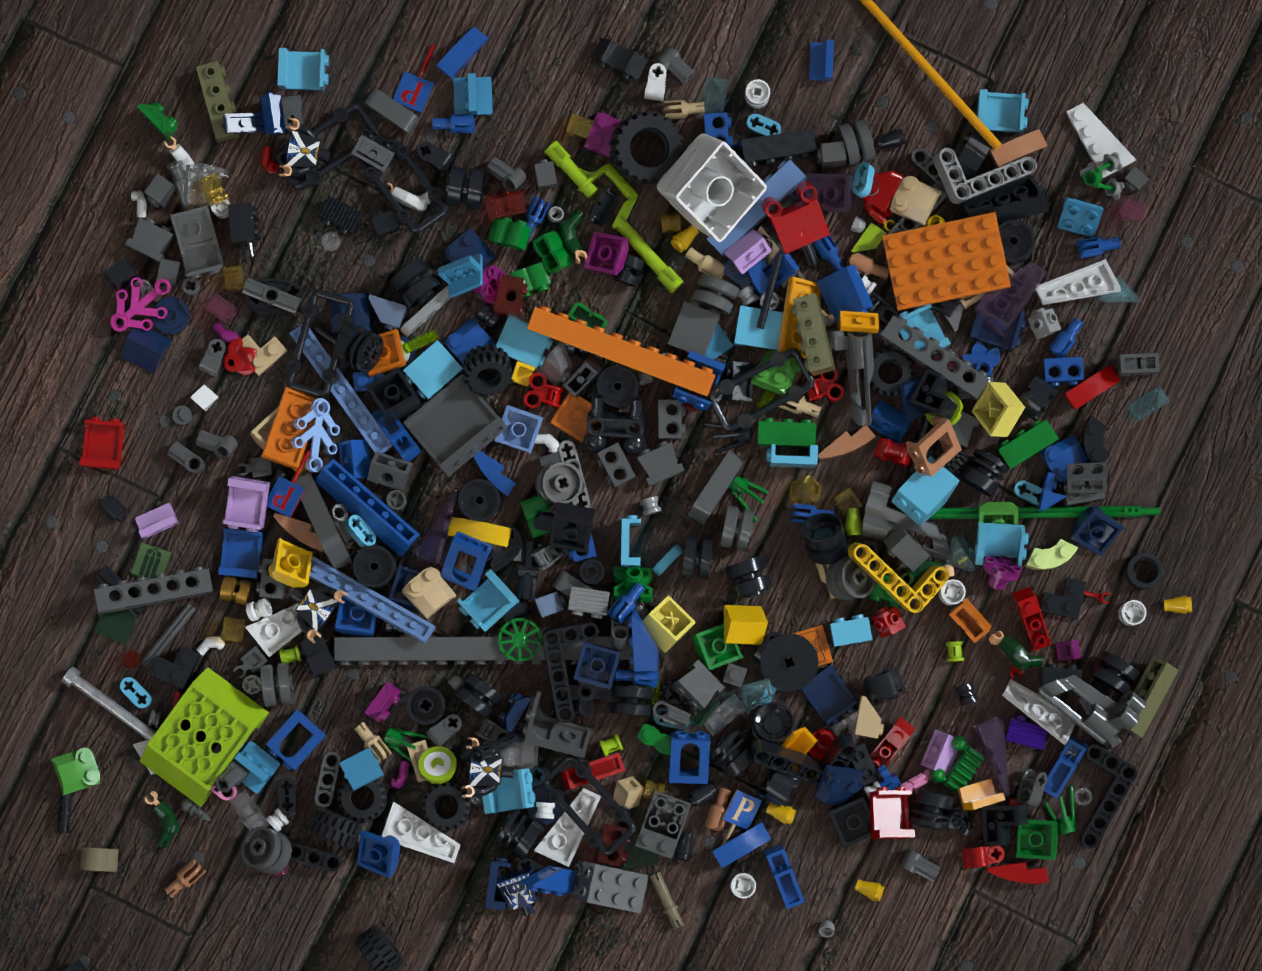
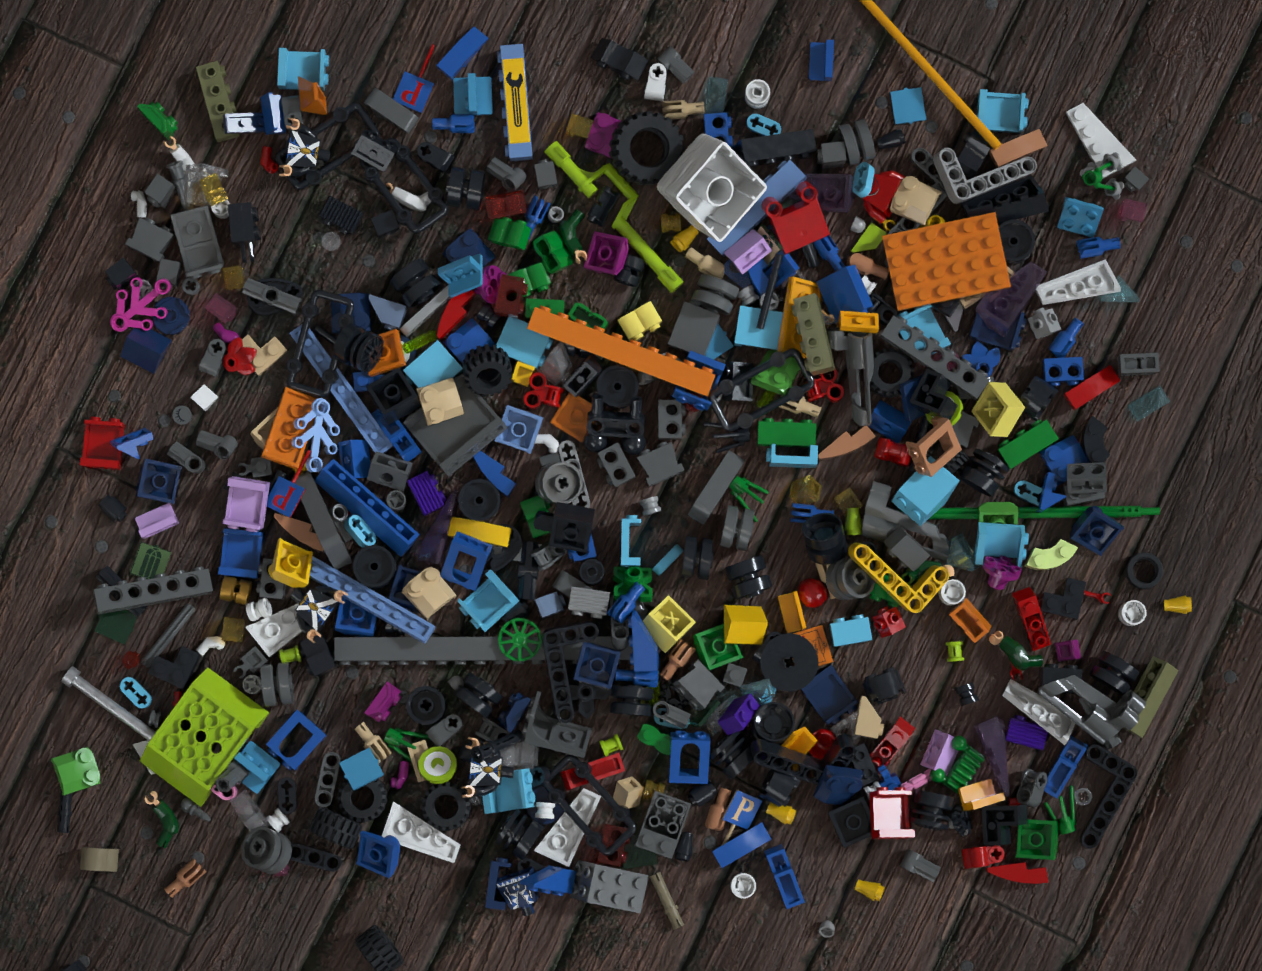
(129, 442): none -> blue slope
(158, 481): none -> dark blue slope
(311, 97): none -> orange slope
(426, 493): none -> dark purple brick
(440, 401): none -> tan slope
(454, 313): none -> red slope
(516, 102): none -> brick
(555, 306): none -> green brick
(640, 321): none -> light yellow brick
(677, 659): none -> nougat arm
(738, 714): none -> dark purple brick
(791, 612): none -> light orange panel
(812, 592): none -> red hair
(908, 106): none -> dark azure piece

